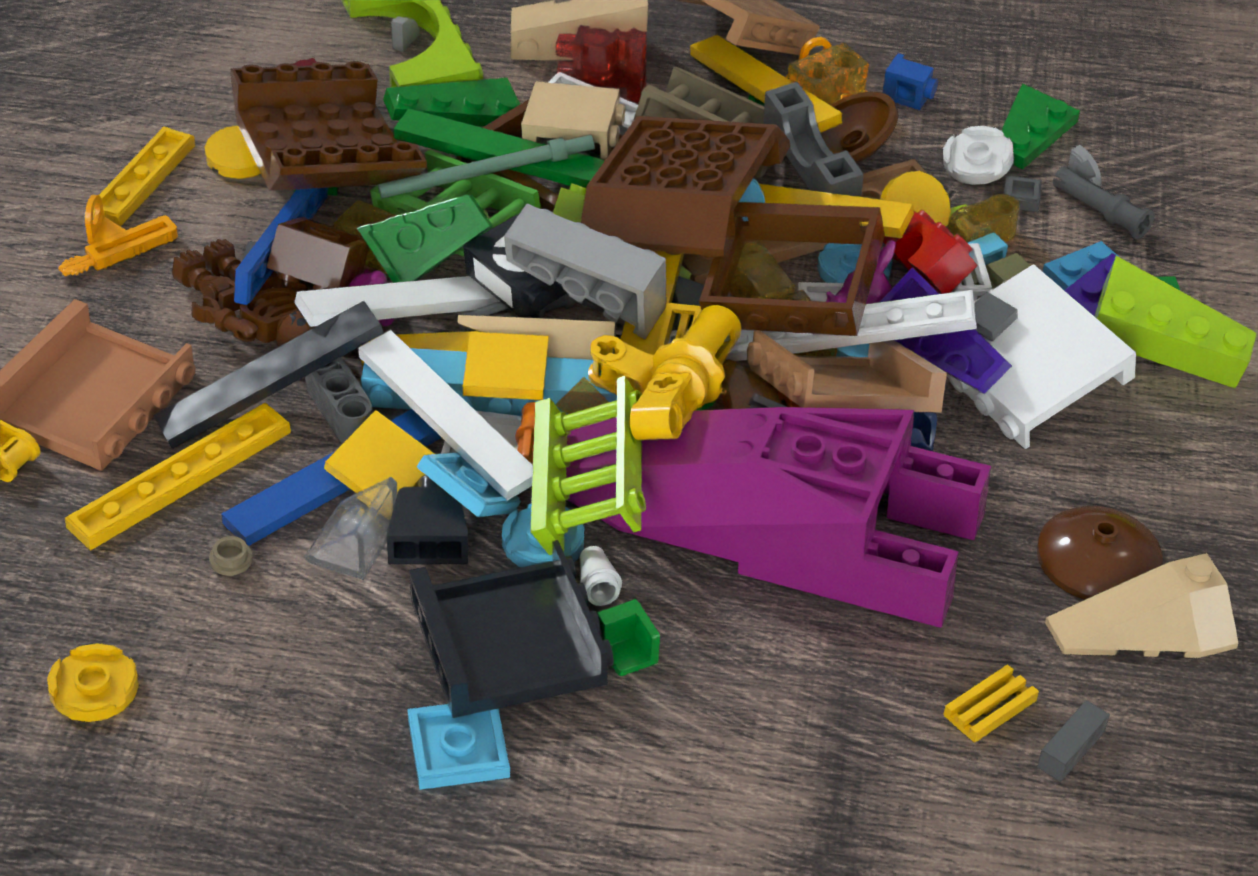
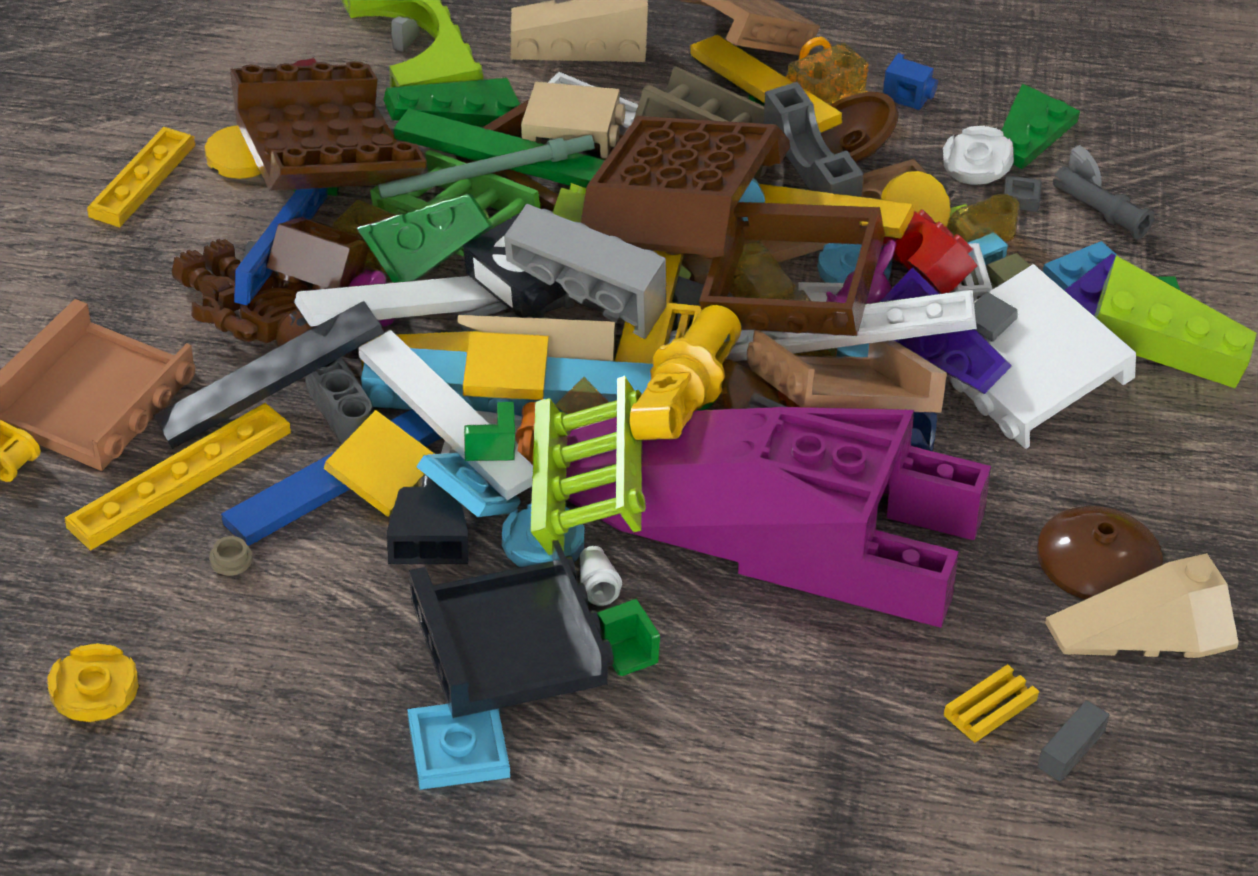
(113, 243): light orange piece -> none
(355, 531): clear slope -> none
(492, 441): none -> green panel
(606, 58): clear red hips -> none
(625, 362): yellow piece -> none

